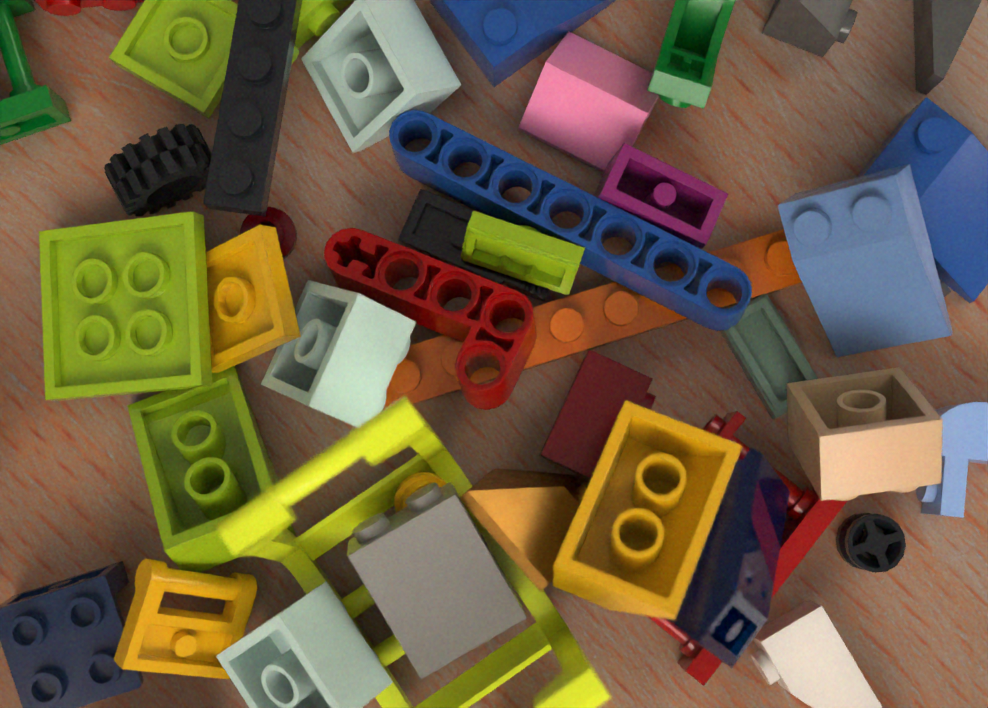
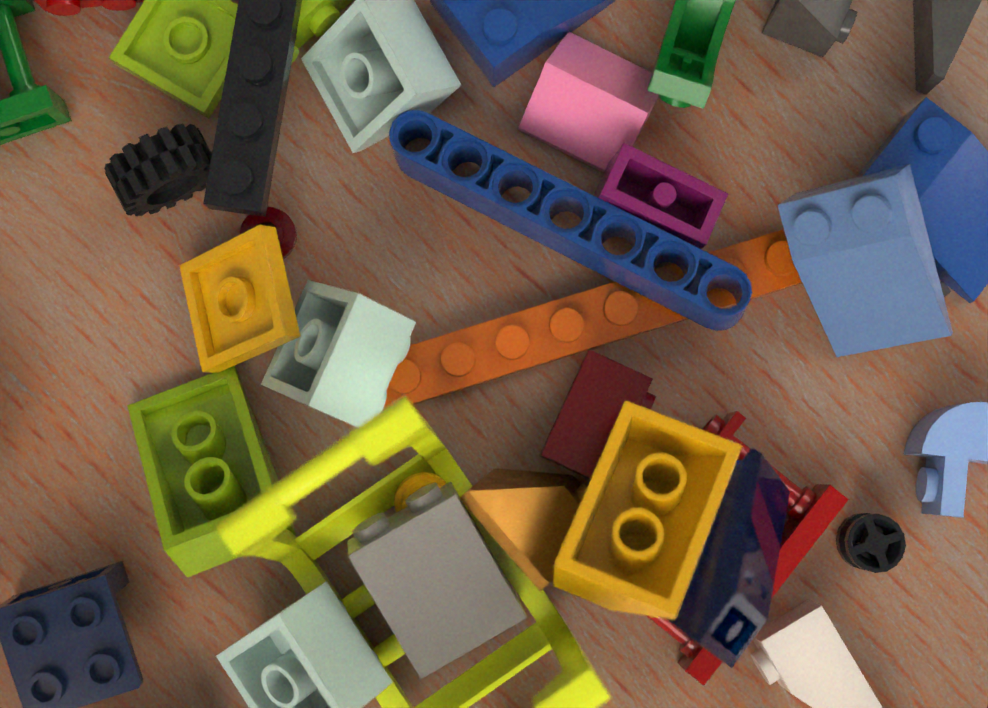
(125, 307): lime plate -> none
(182, 639): yellow plate -> none
(425, 305): red beam -> none
(439, 231): black hinge -> none
(521, 252): lime plate -> none
(767, 354): sand green tile -> none
(864, 434): tan brick -> none

